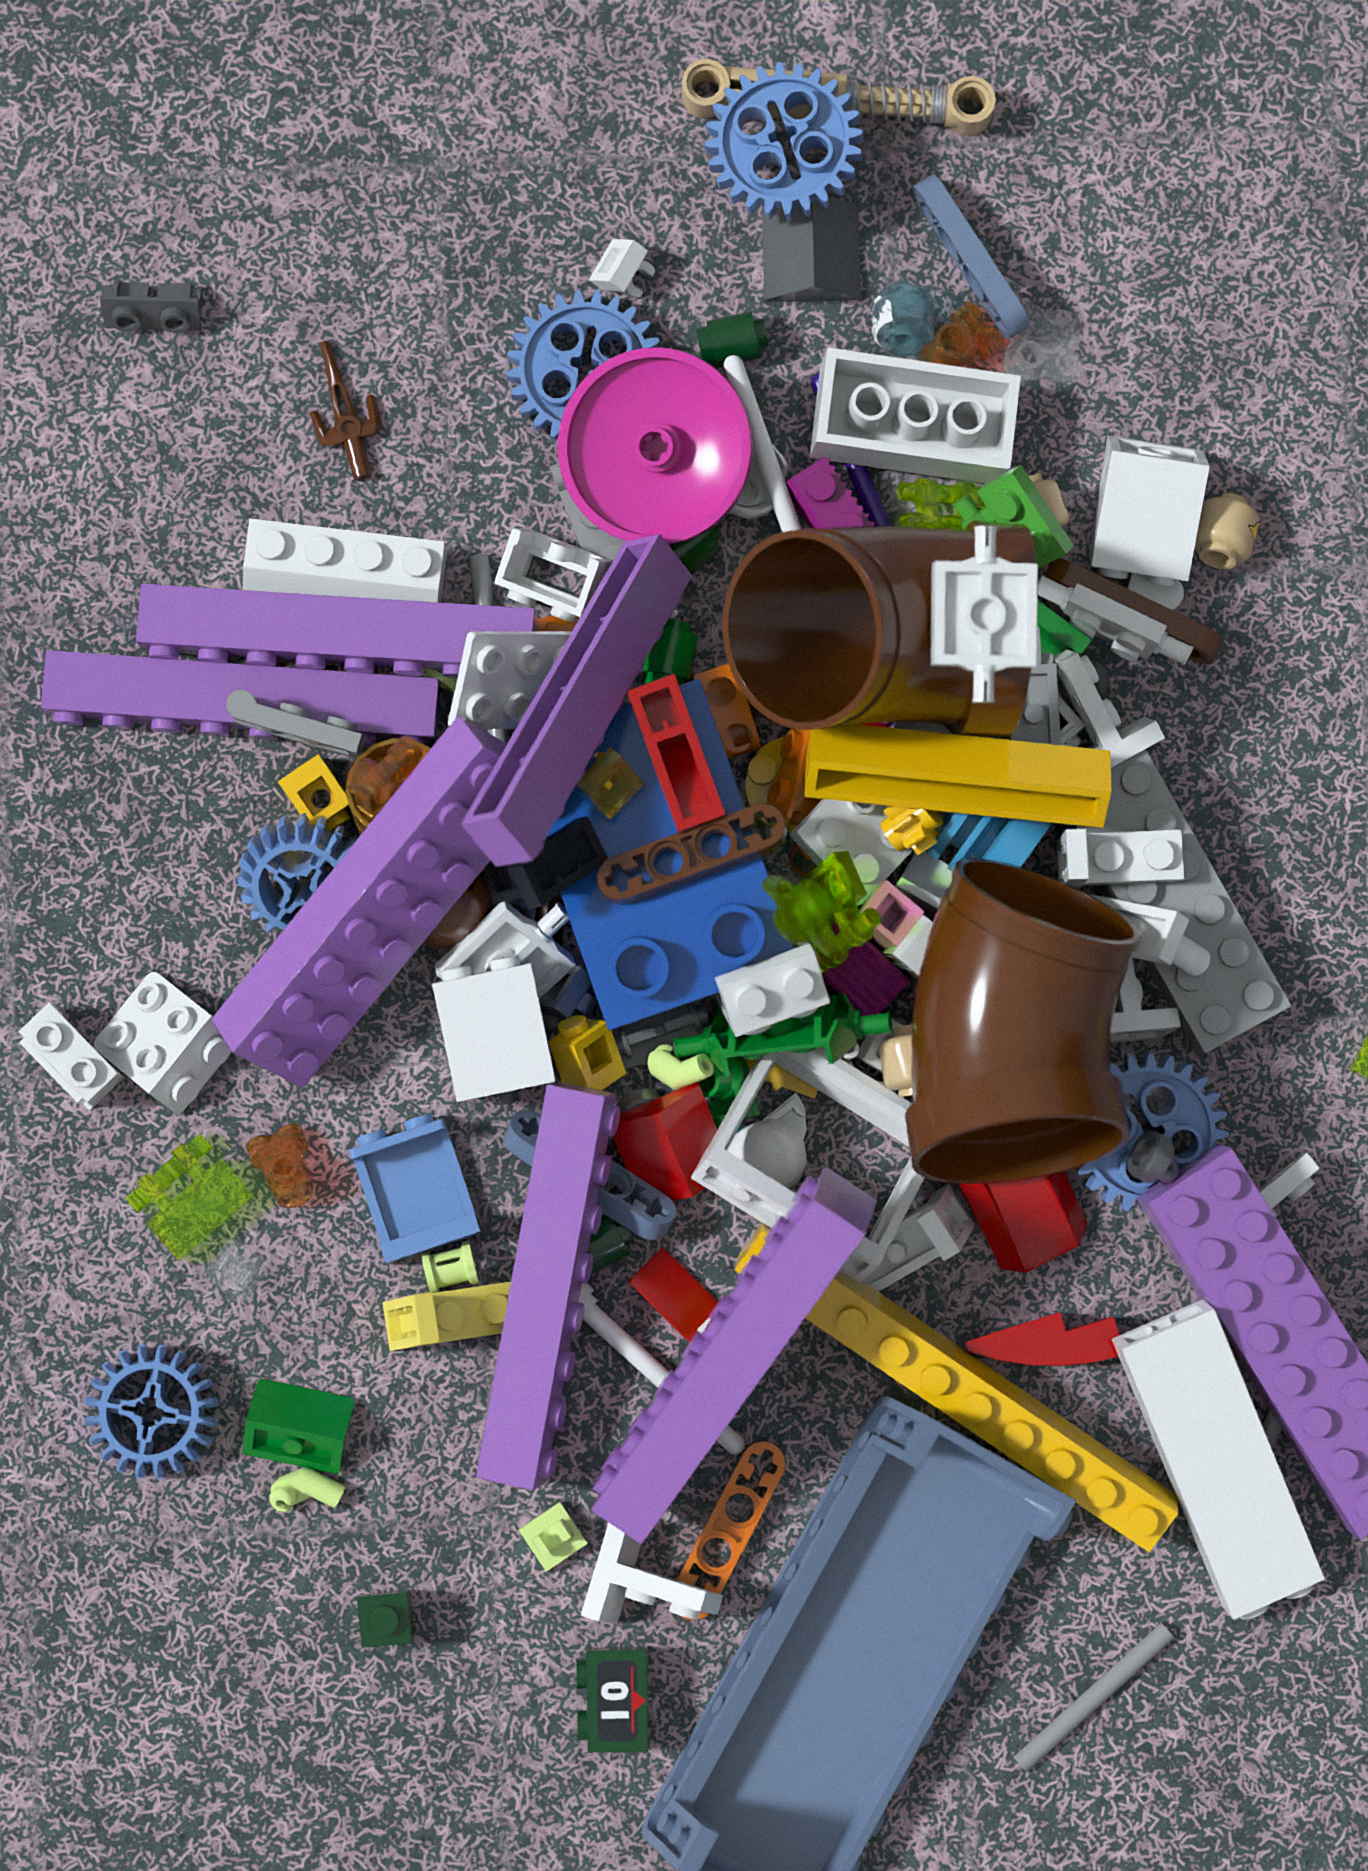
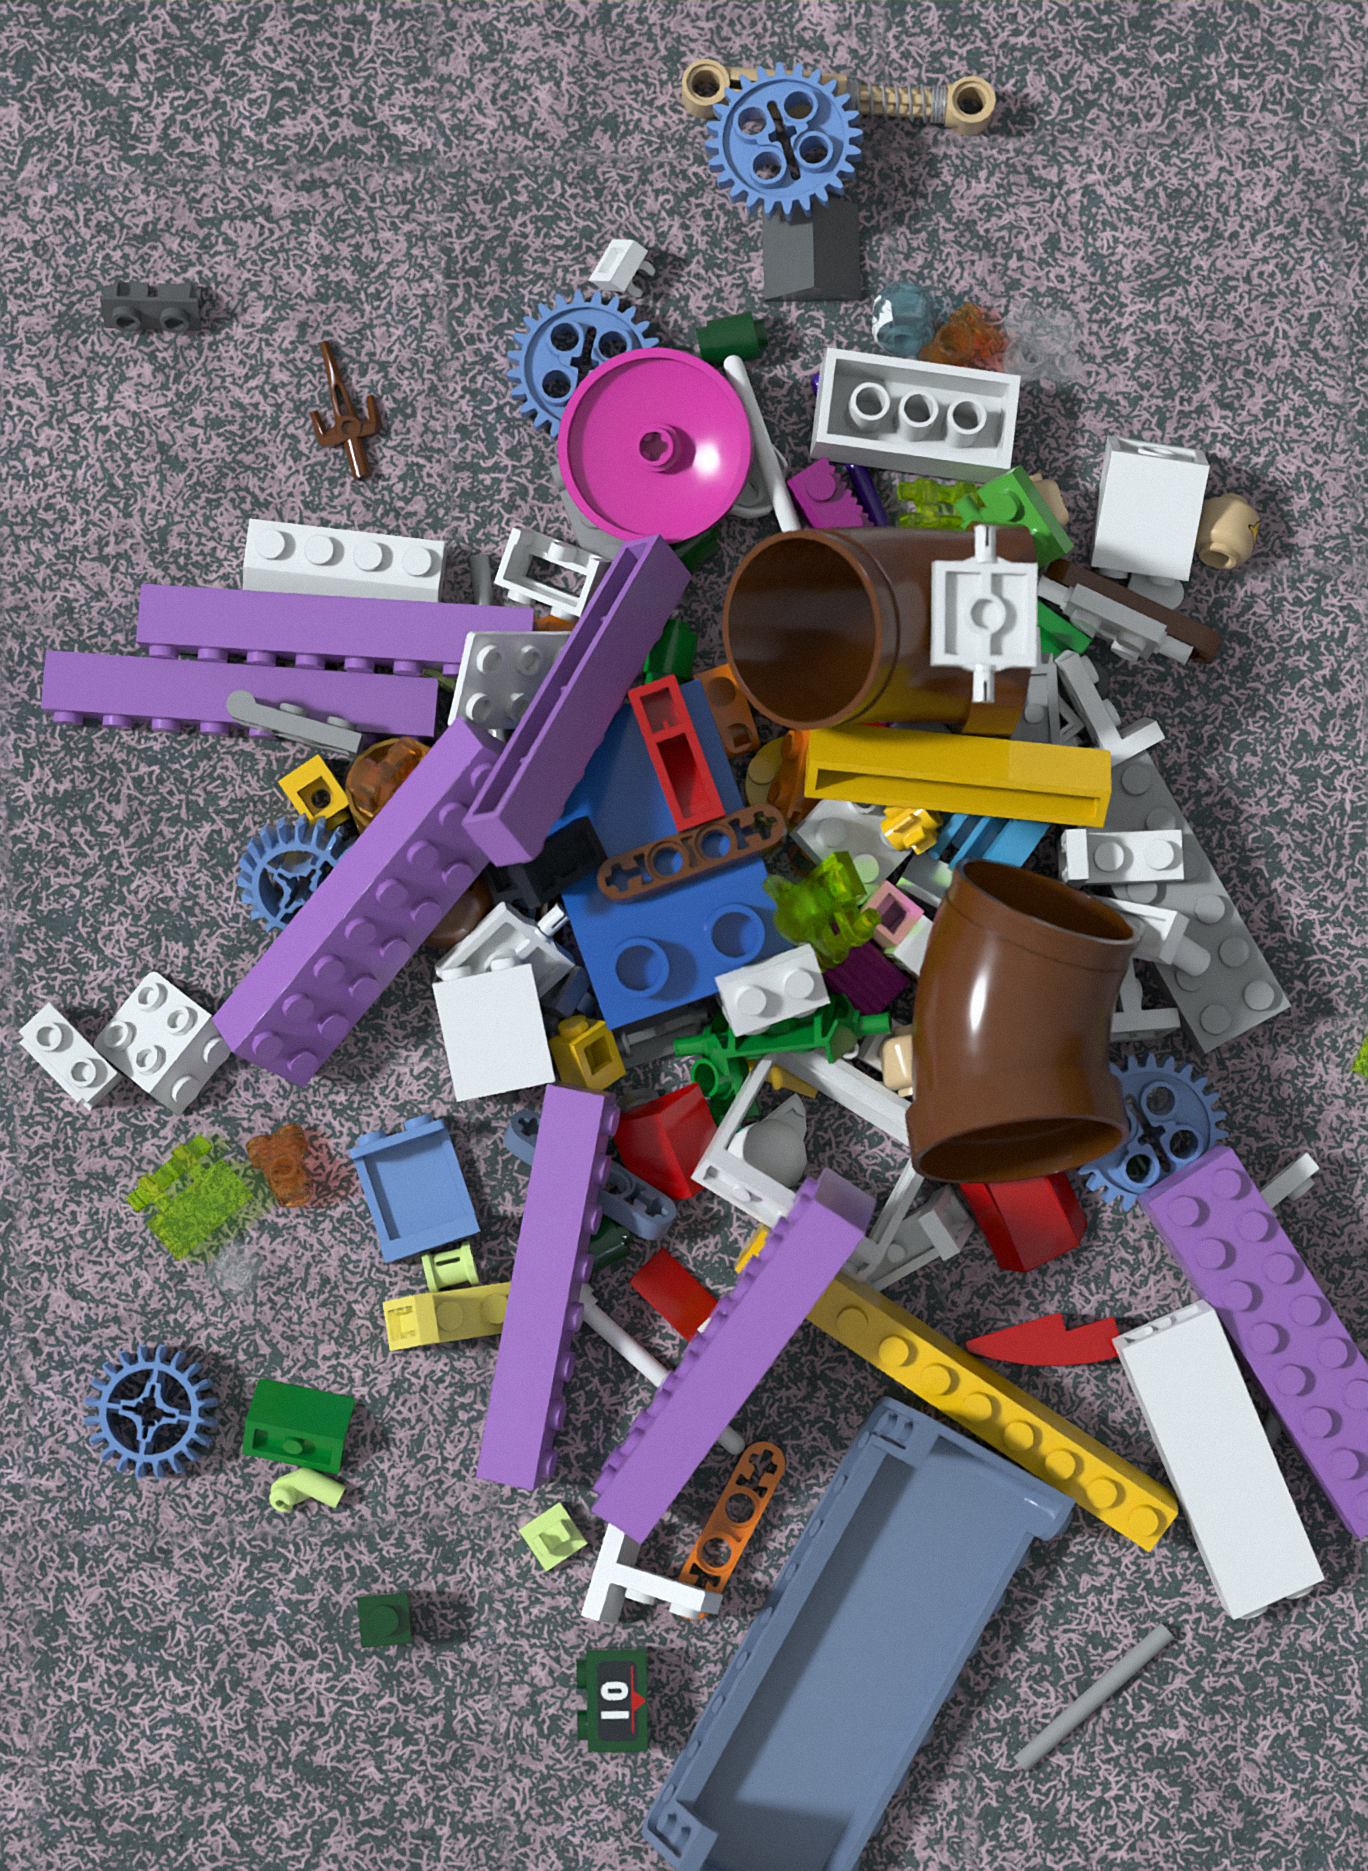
(610, 783): clear yellow tile -> none
(678, 1073): yellowish green arm -> none
(971, 257): sand blue beam -> none
(1153, 1158): flat silver tile -> none

